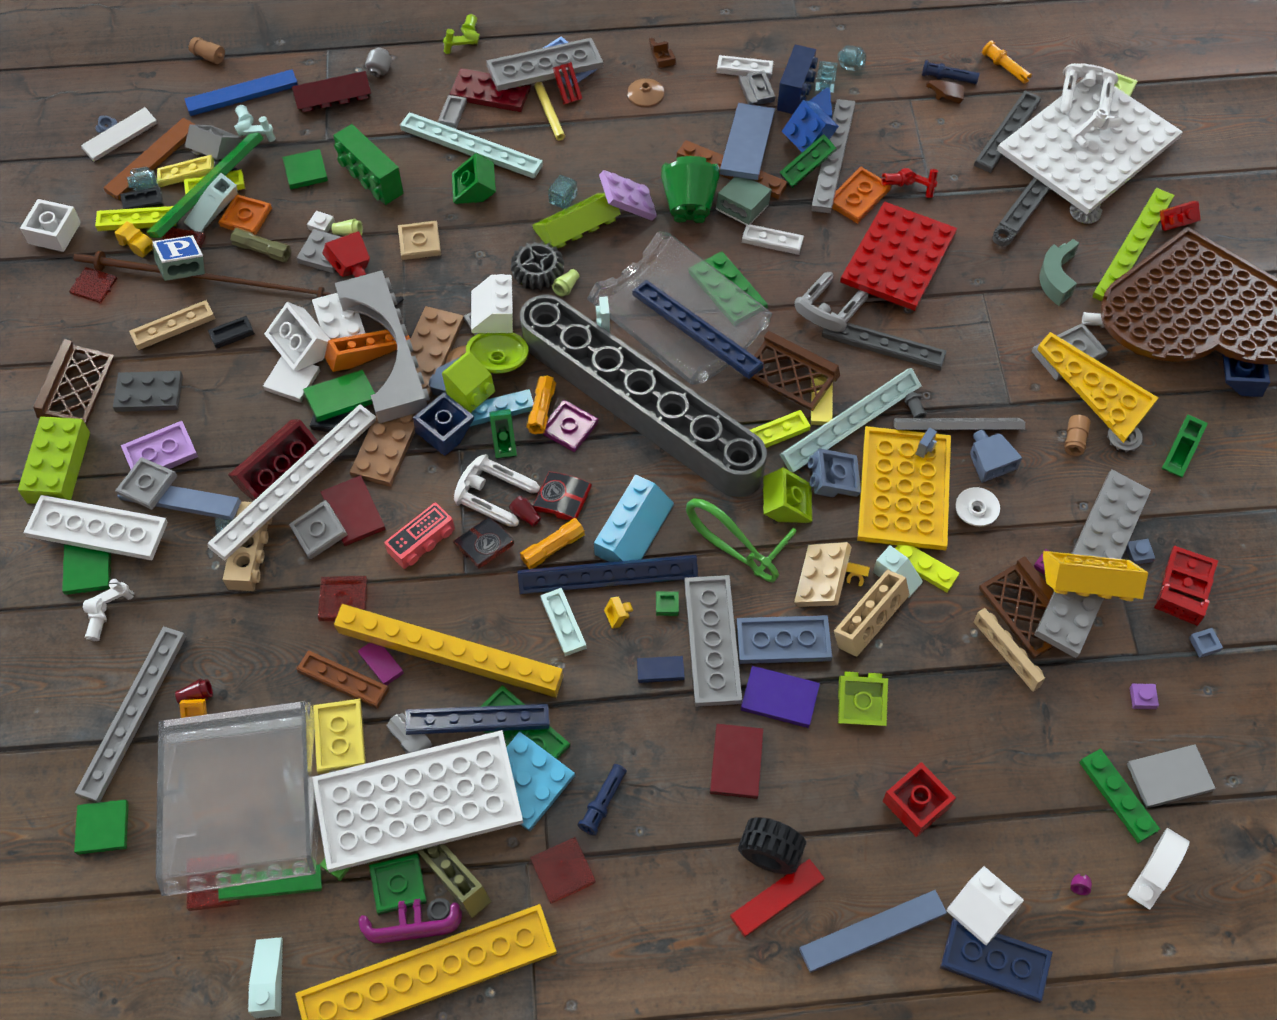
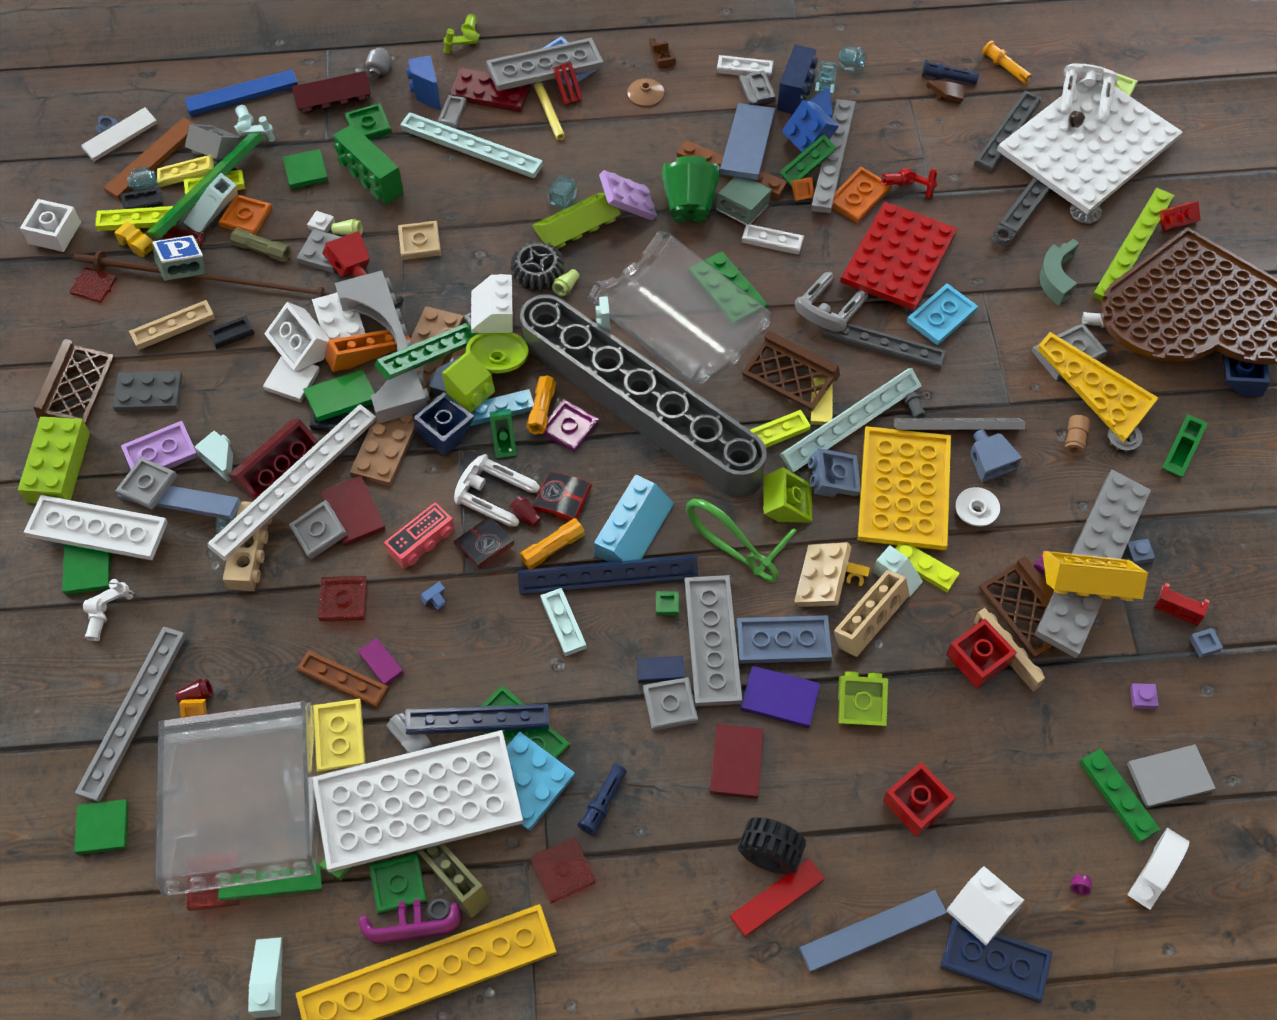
(207, 50): medium nougat piece -> none
(216, 453): none -> light aqua slope
(370, 121): none -> green tile
(423, 81): none -> blue slope
(424, 352): none -> green plate
(434, 596): none -> medium blue tile
(449, 650): yellow brick -> none
(473, 180): green slope -> none
(617, 612): yellow tile -> none
(670, 704): none -> light grey tile
(698, 329): dark blue tile -> none
(802, 189): none -> orange plate
(927, 443): sand blue plate -> none
(942, 314): none -> medium azure plate
(981, 653): none -> red brick
(1076, 119): none -> dark brown hinge
(1099, 120): white pin -> none
(1190, 572): red slope -> none

